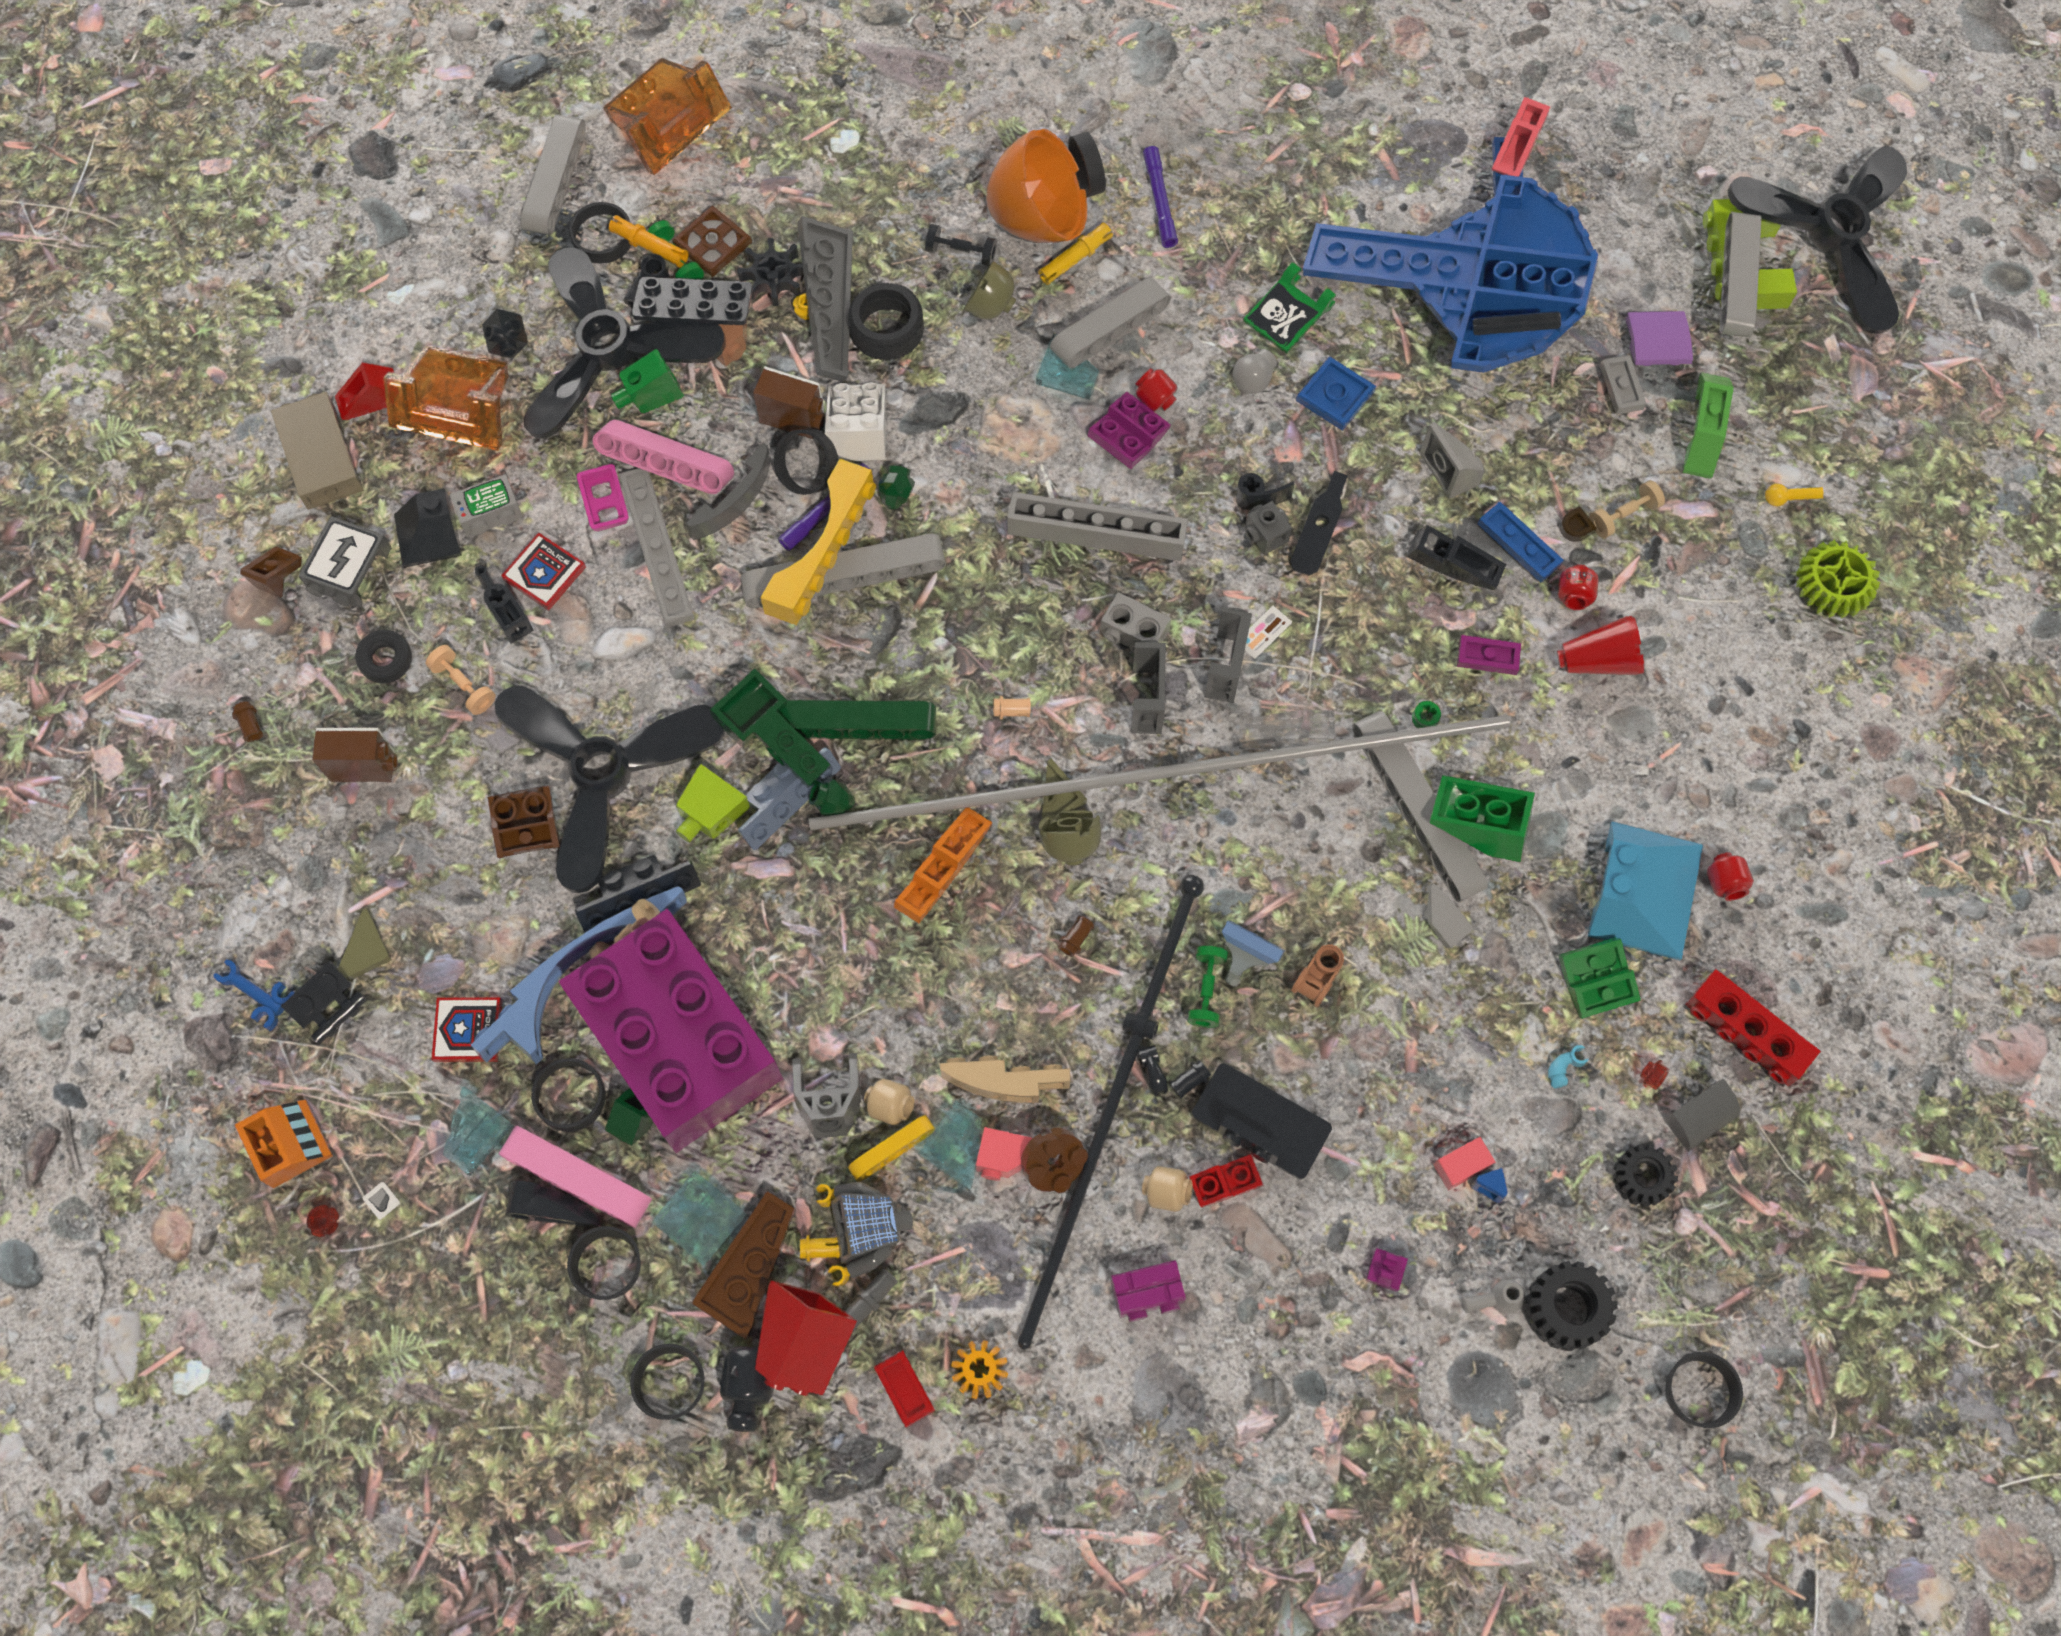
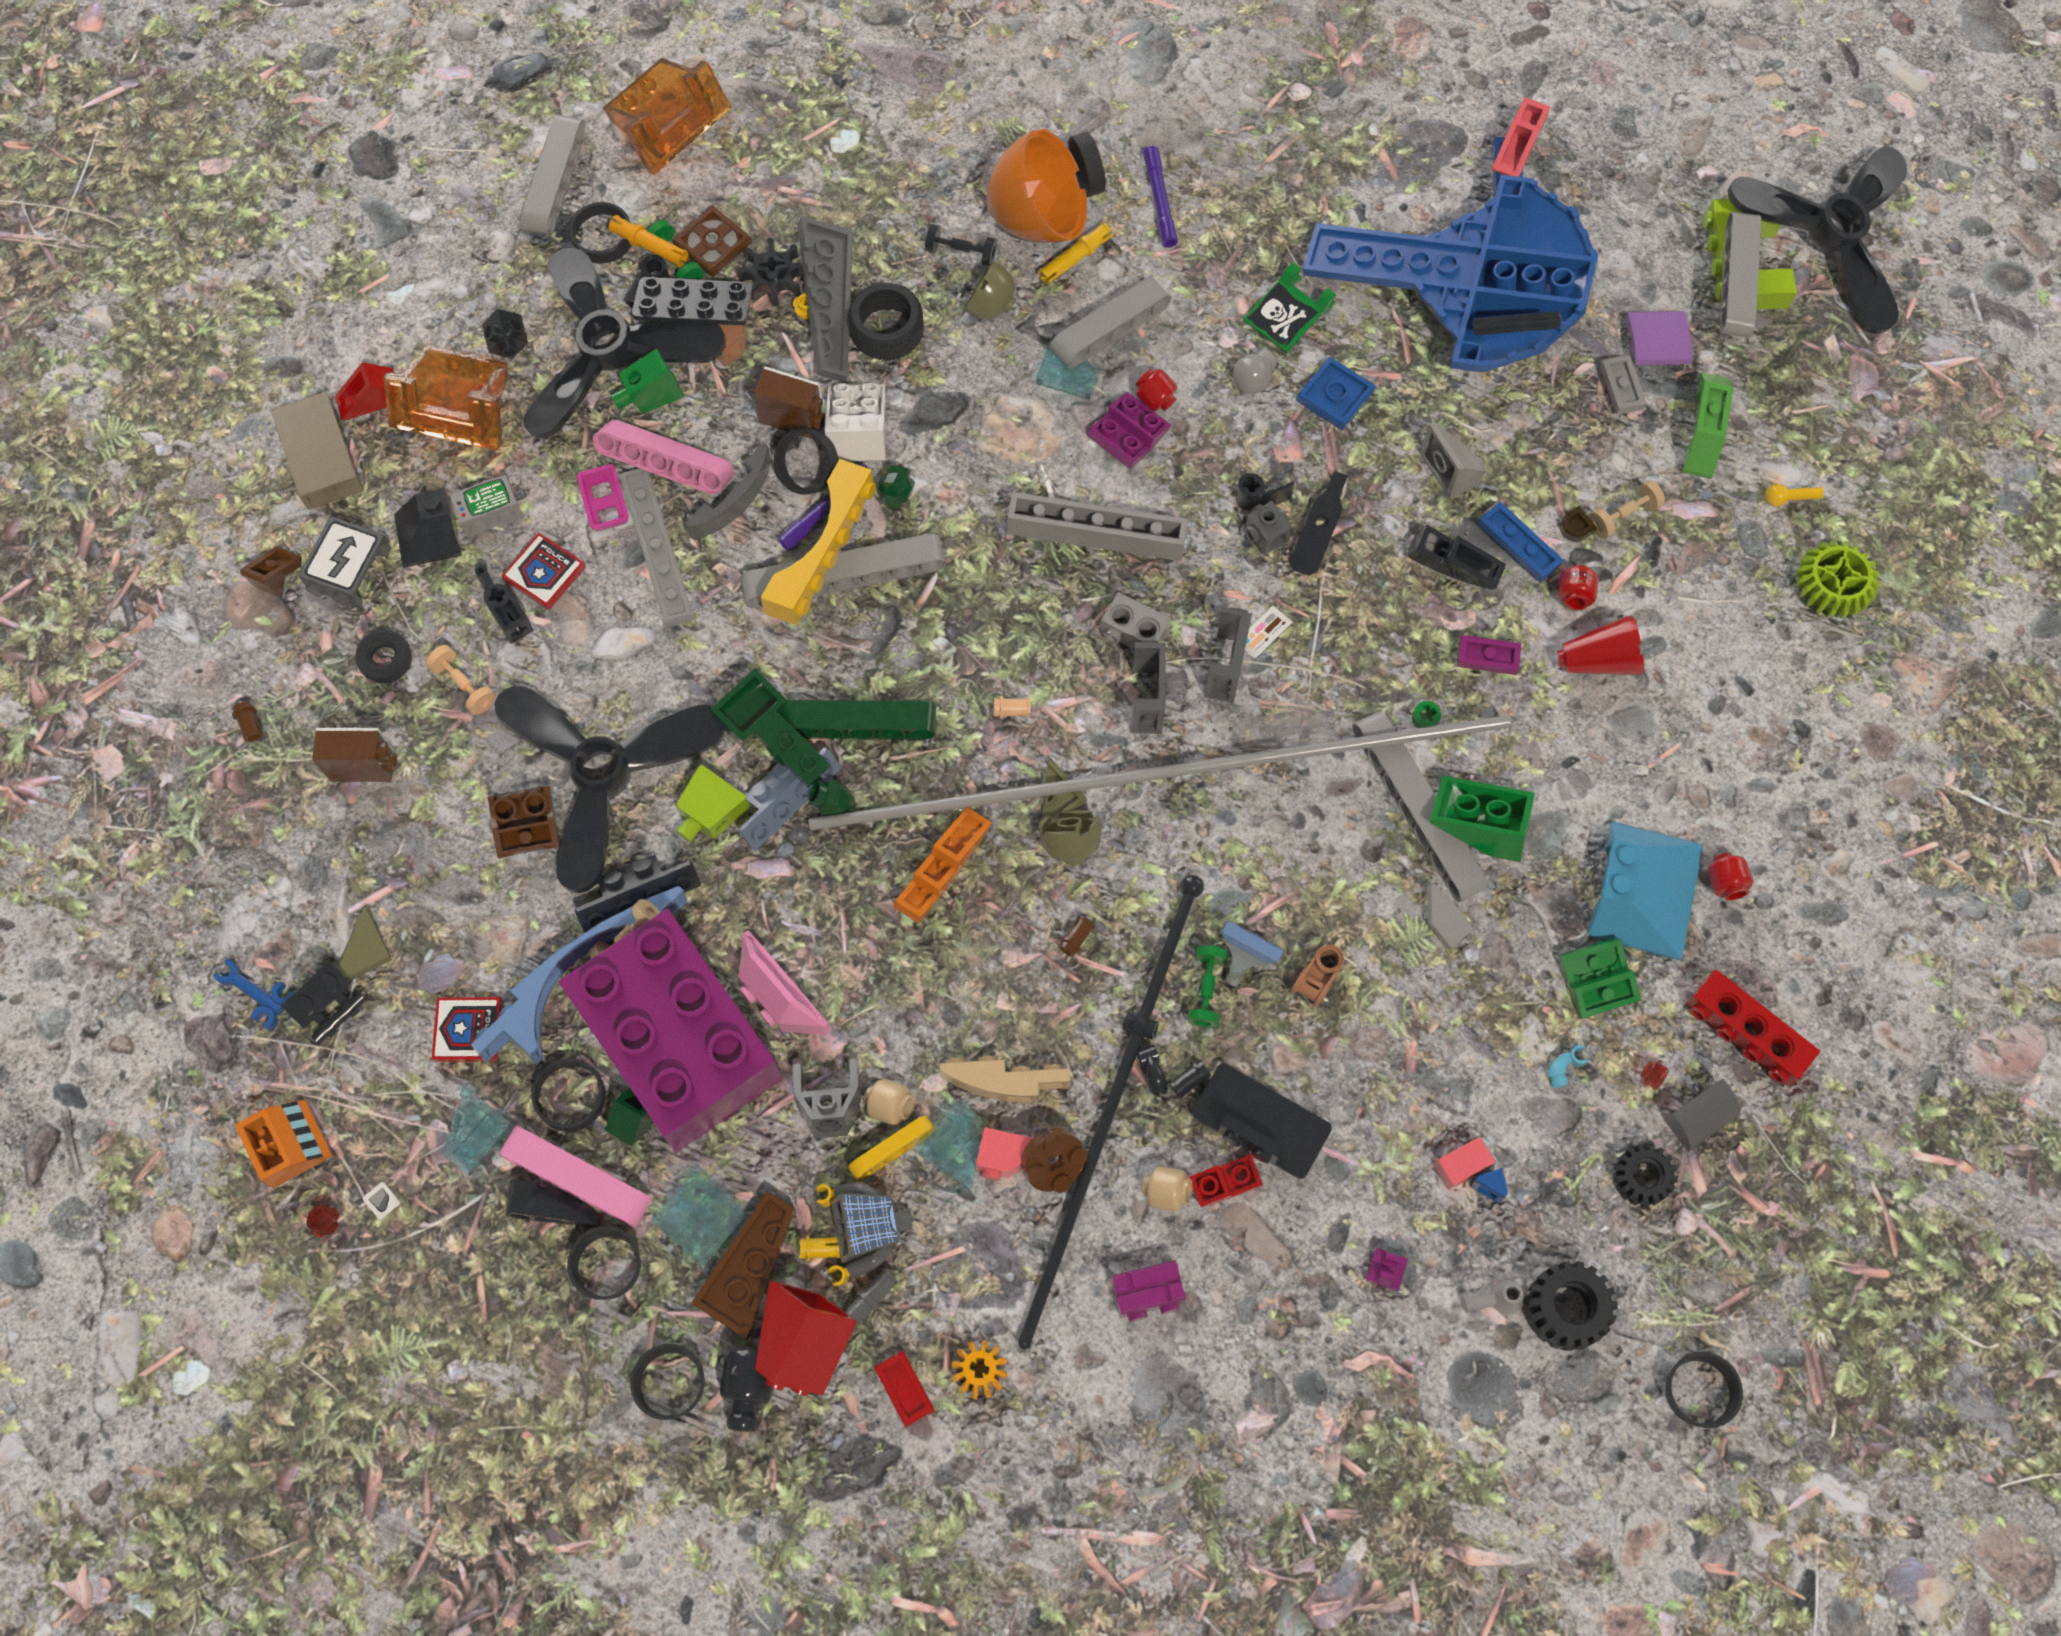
(775, 992): none -> bright pink wedge

